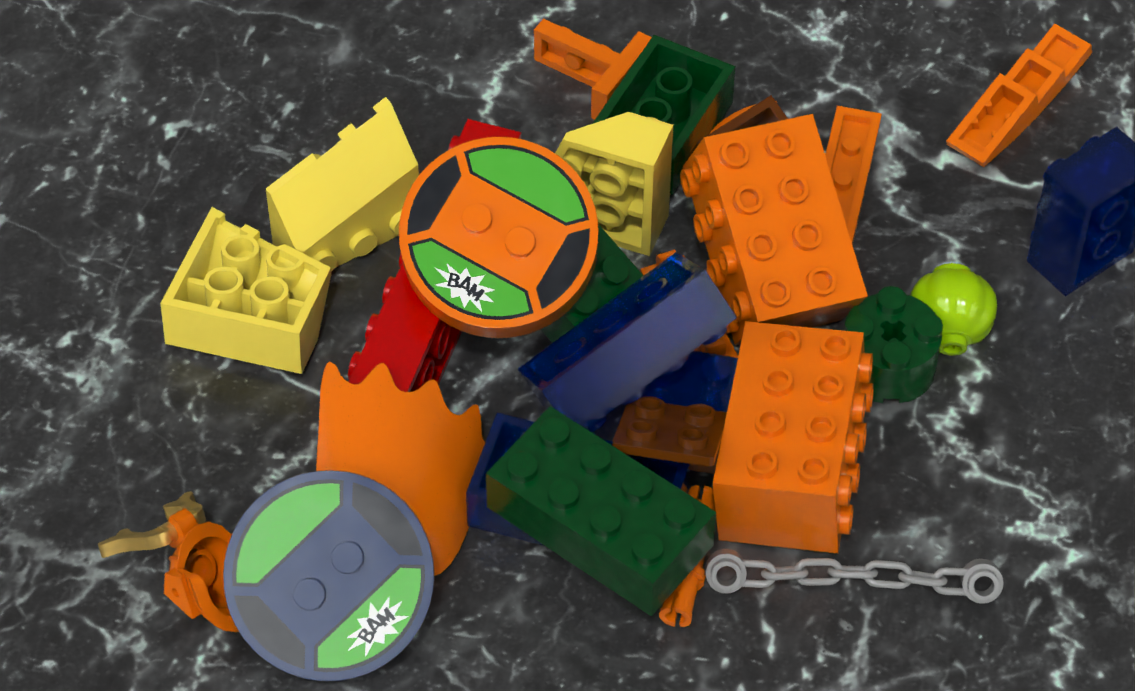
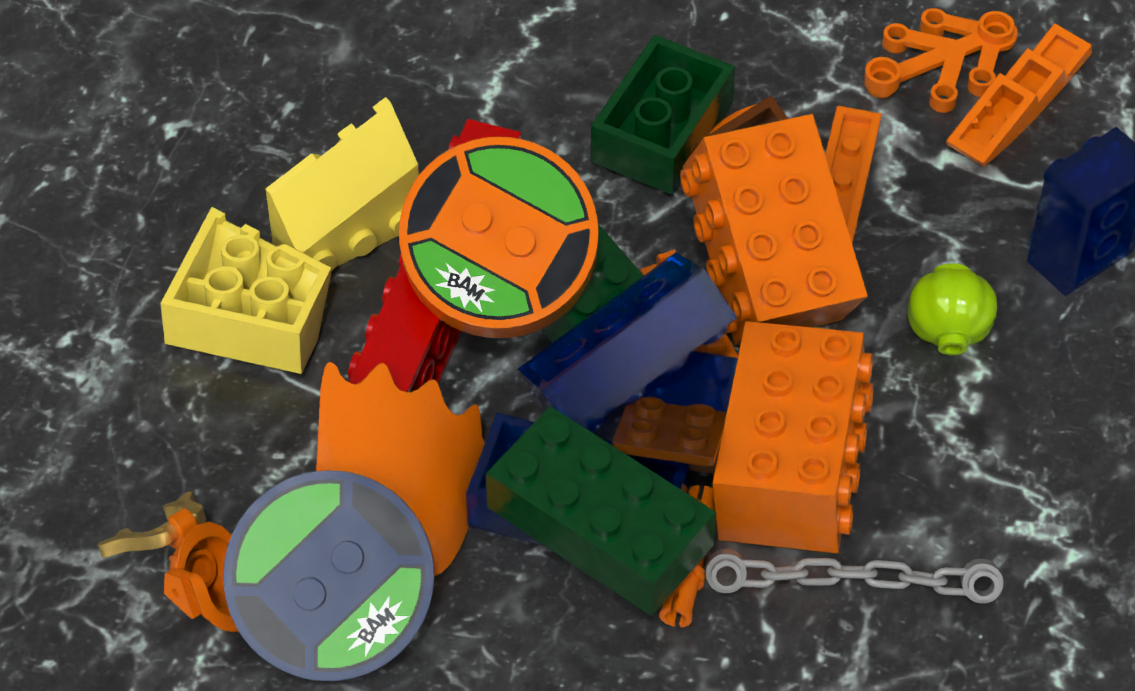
(586, 60): orange bracket -> none
(627, 175): light yellow wedge -> none
(903, 341): dark green brick -> none
(990, 34): none -> orange plant

